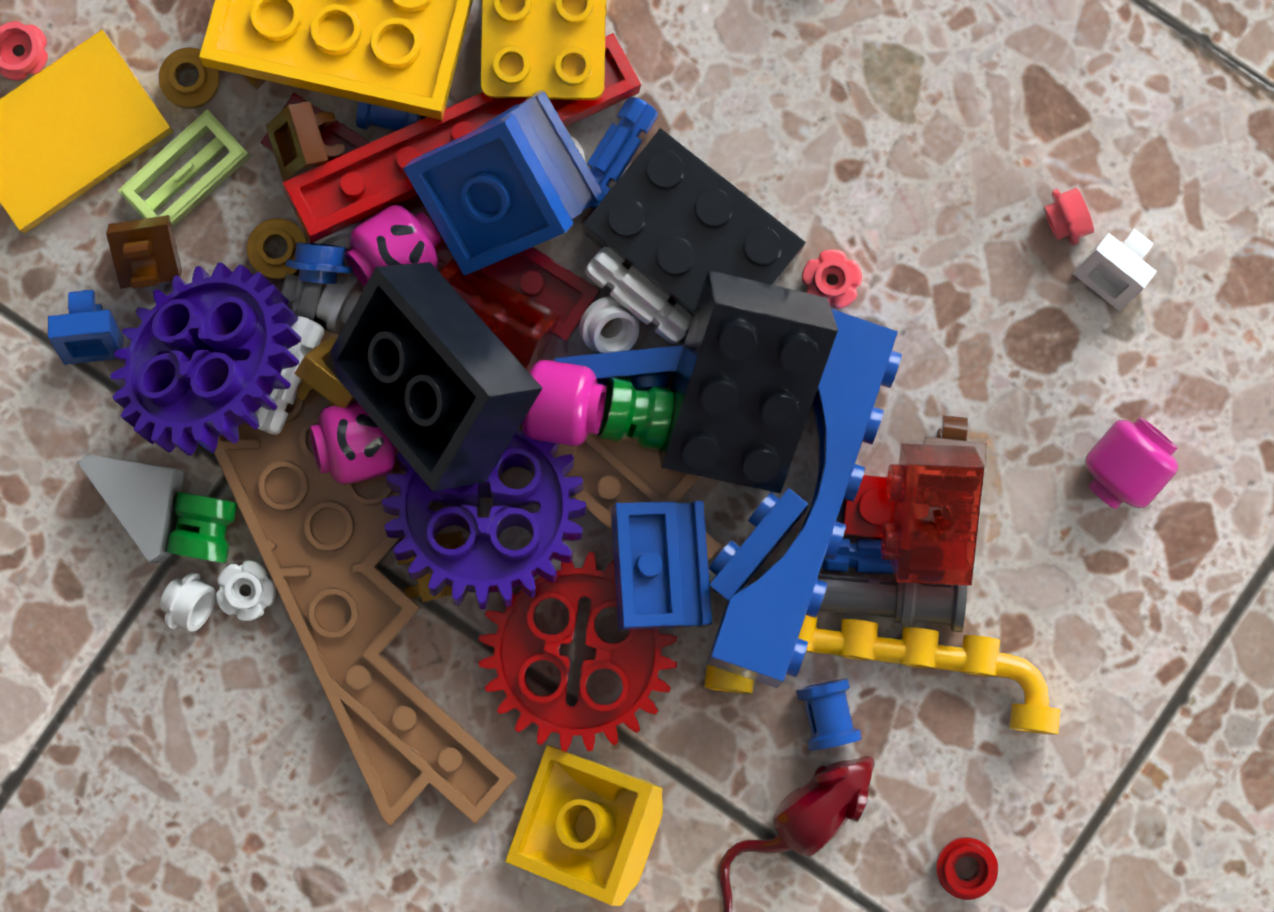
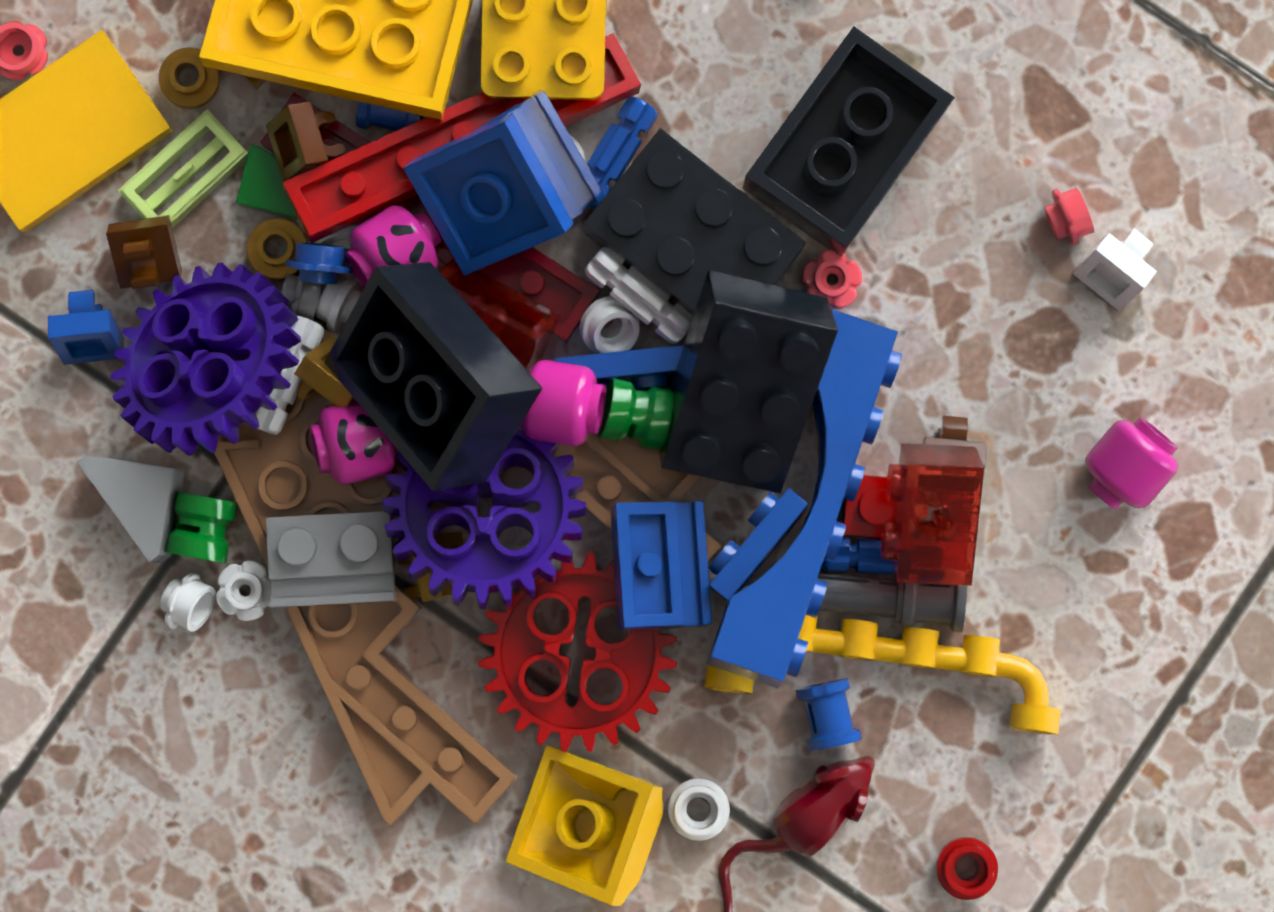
(263, 185): none -> green tile
(330, 559): none -> light grey plate
(704, 828): none -> white plate
(847, 141): none -> black brick

